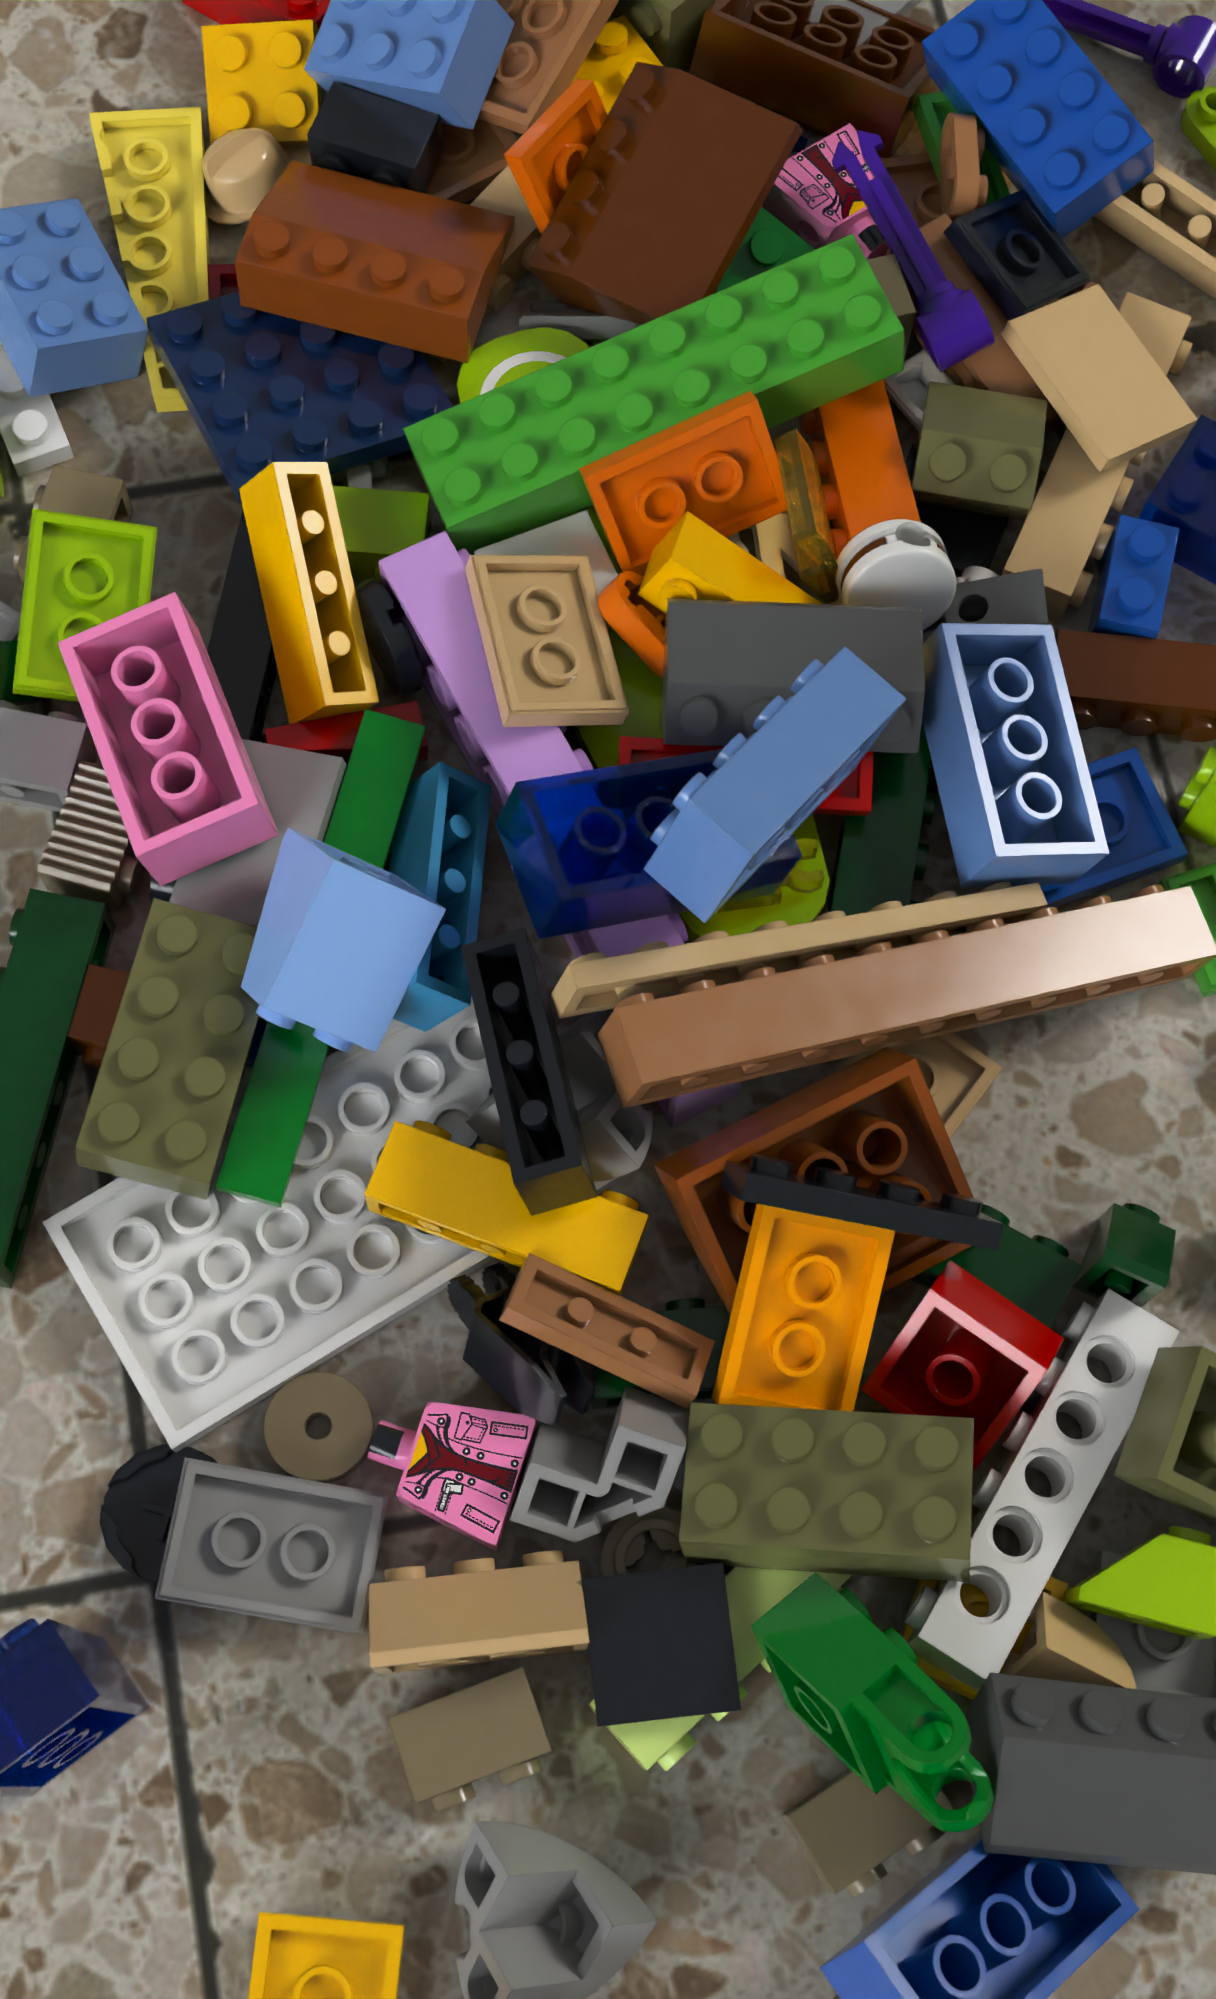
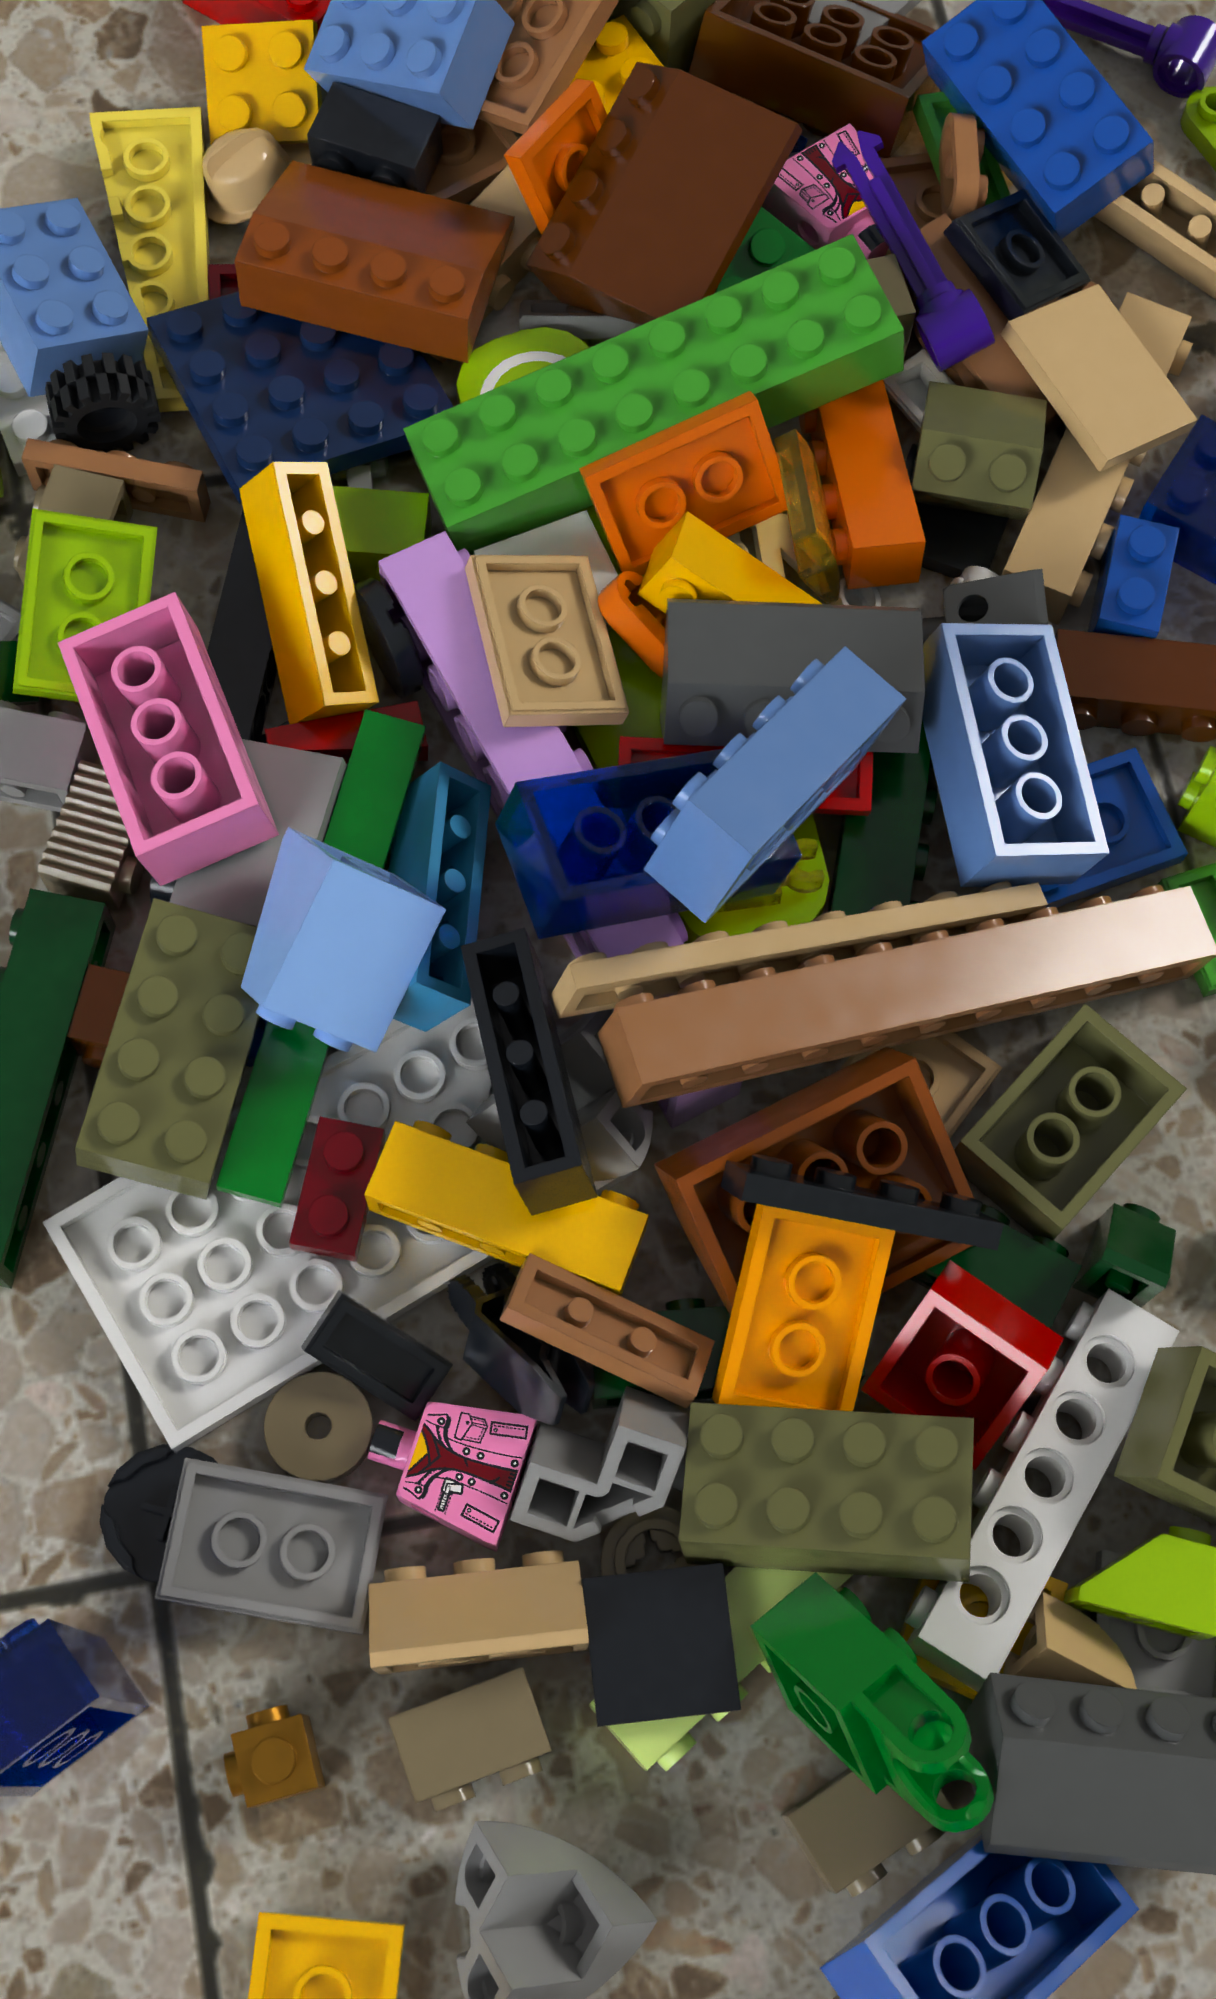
(103, 403): none -> black tyre
(151, 486): none -> medium nougat plate
(273, 1758): none -> pearl gold brick
(332, 1197): none -> dark red plate
(376, 1355): none -> black tile
(897, 567): white head -> none
(1066, 1124): none -> olive brick

